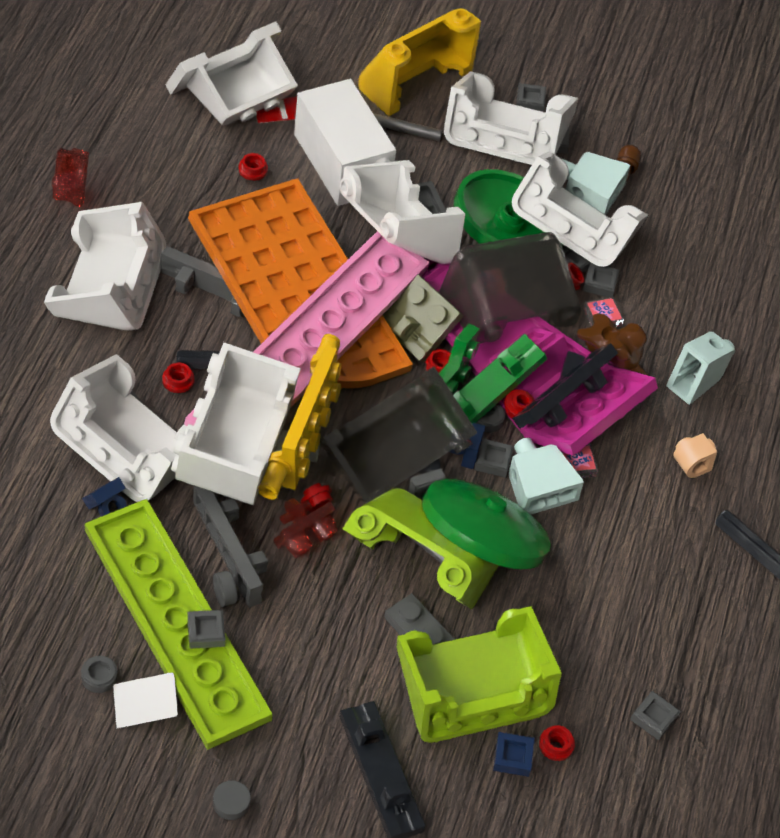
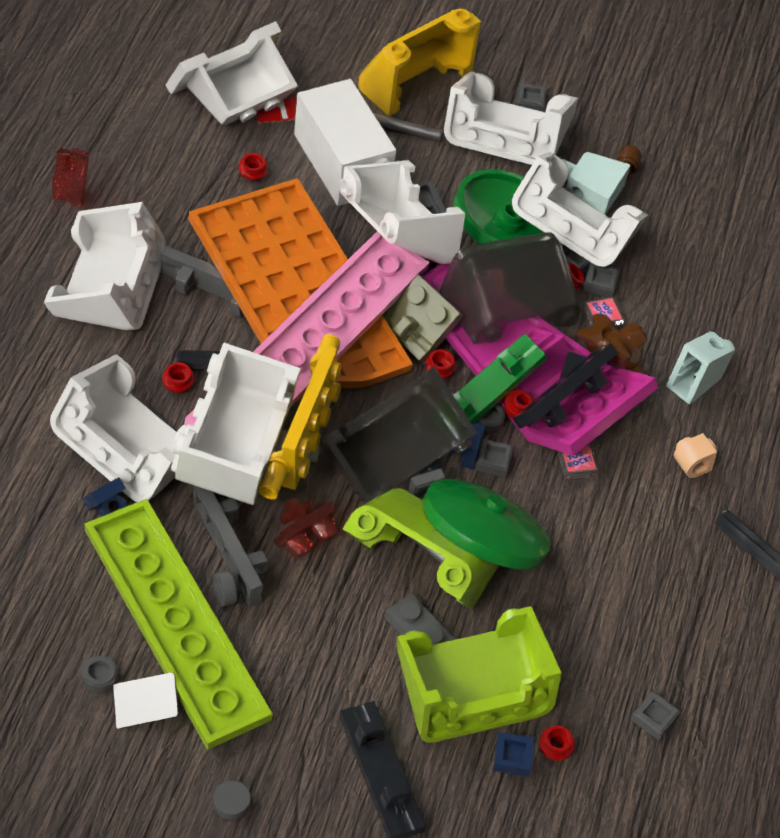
(206, 629): dark grey tile -> none
(317, 496): red plate -> none
(463, 350): green plate -> none
(542, 477): light aqua torso -> none

